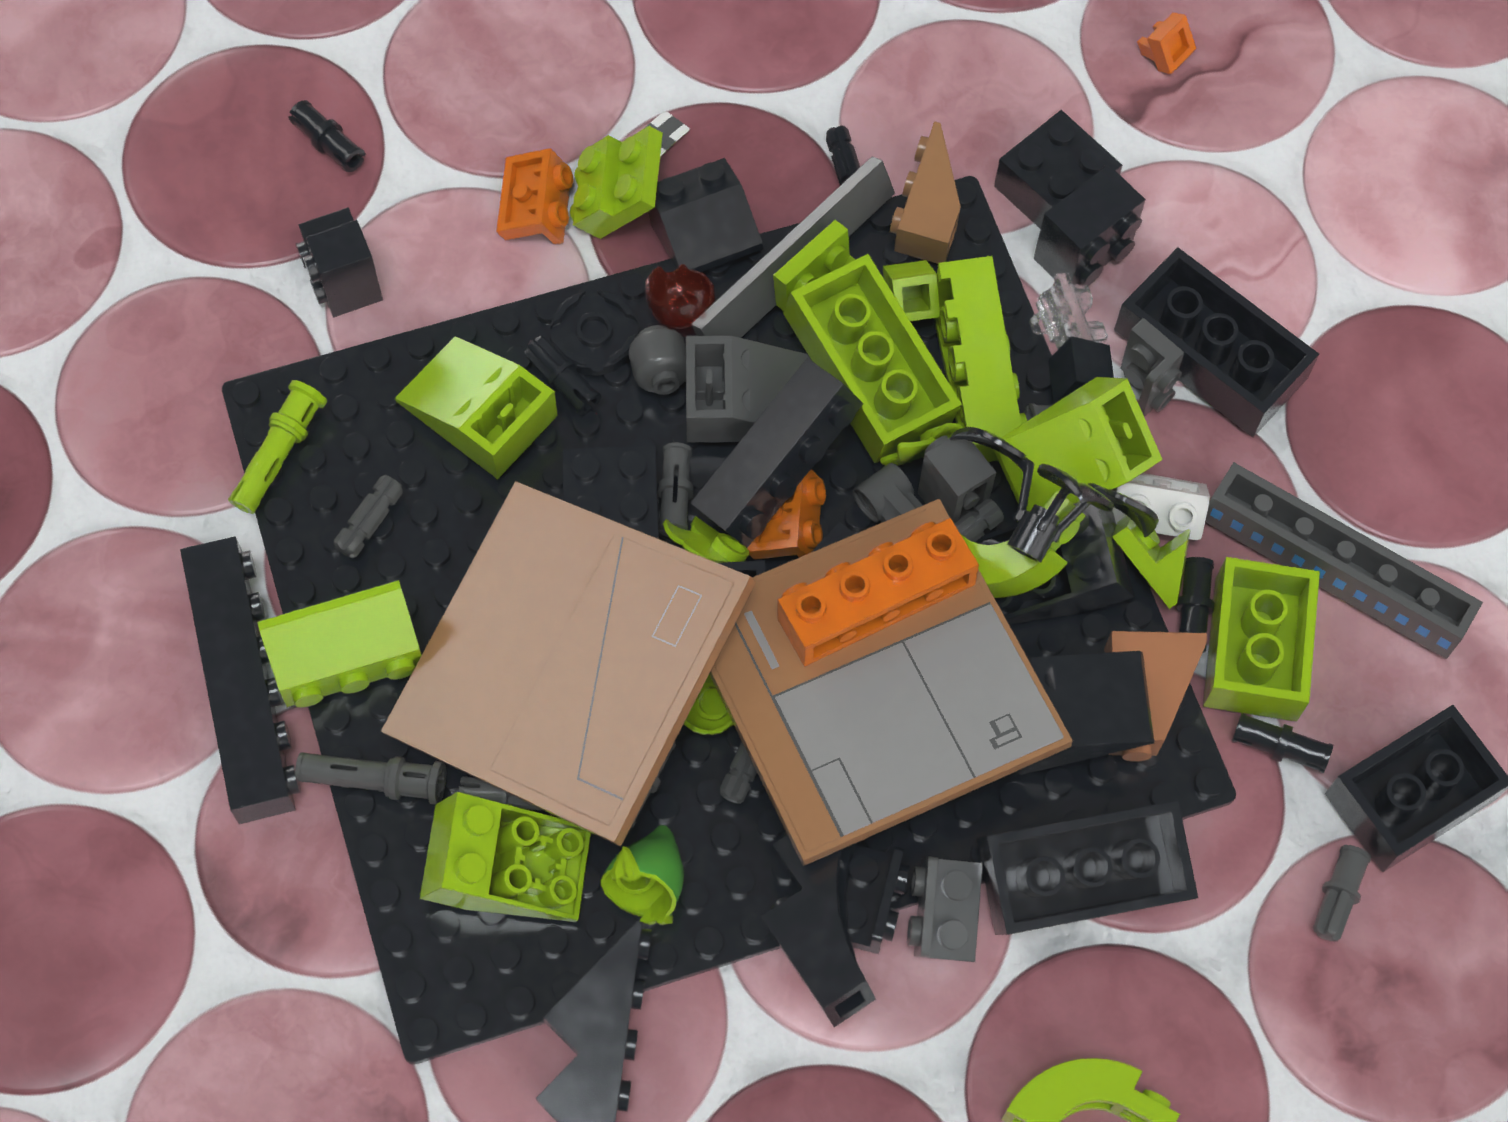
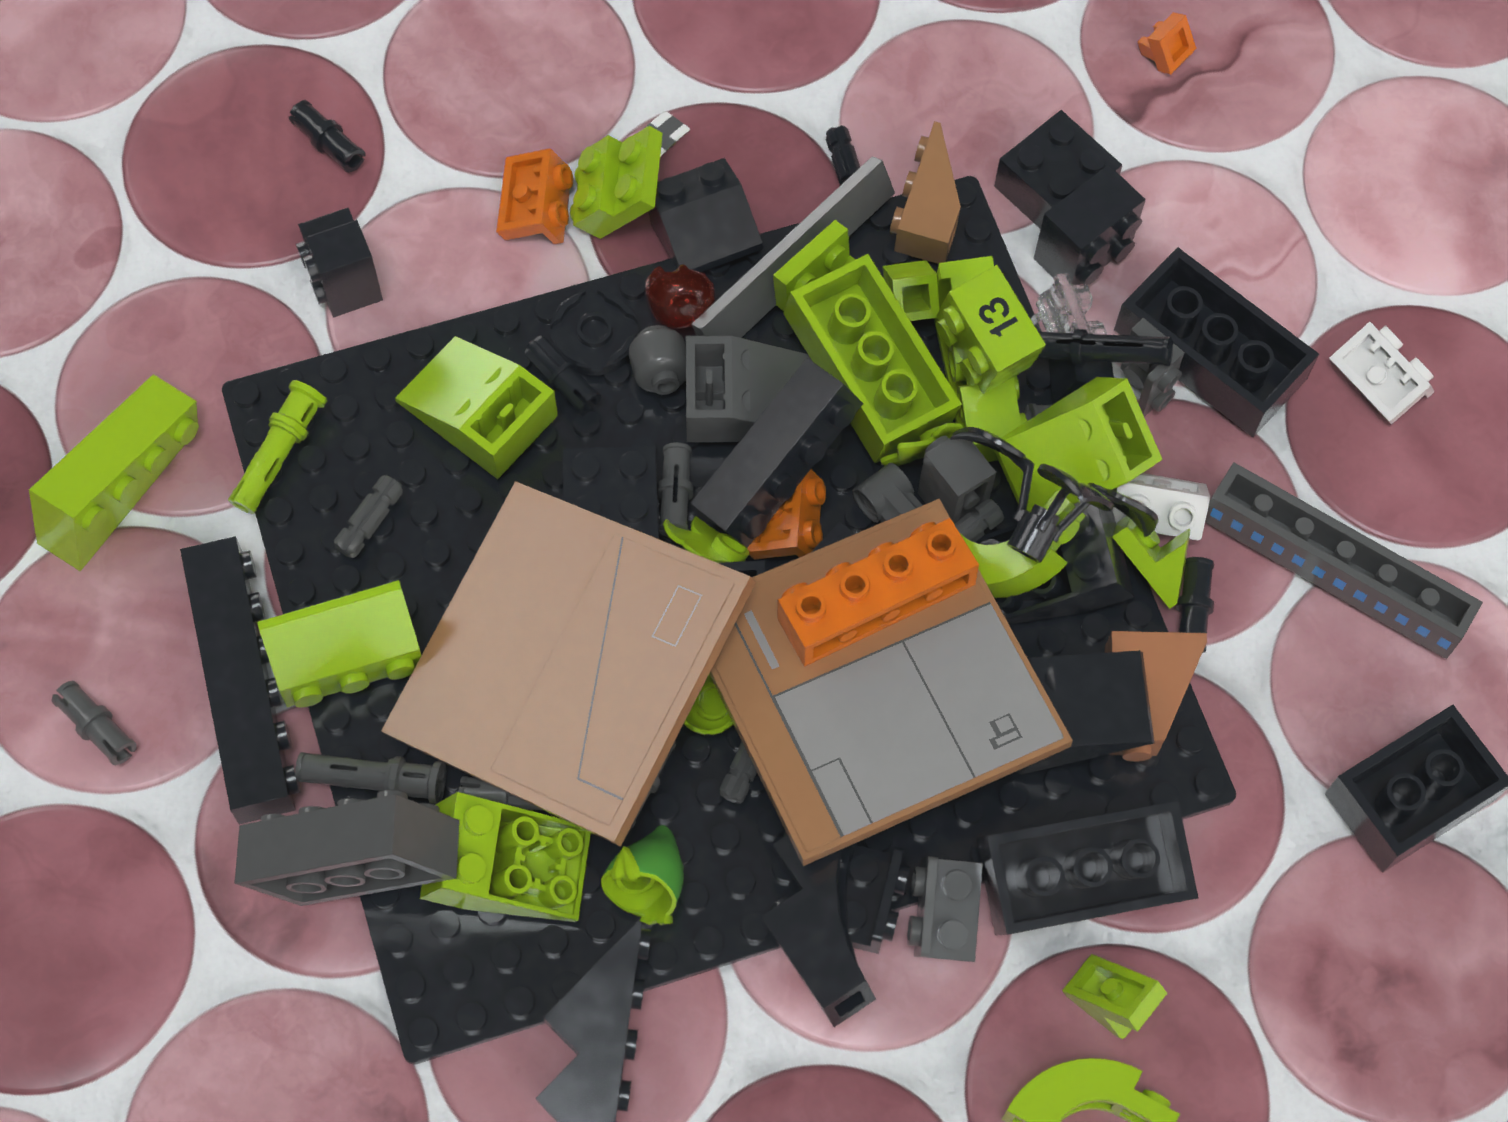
(94, 722): none -> dark grey pin
(110, 471): none -> lime wedge
(347, 849): none -> dark grey brick
(989, 330): none -> lime brick
(1106, 348): none -> black pin
(1114, 995): none -> lime slope
(1261, 639): lime brick -> none
(1283, 743): black pin -> none
(1341, 892): dark grey axle -> none
(1382, 372): none -> white bracket

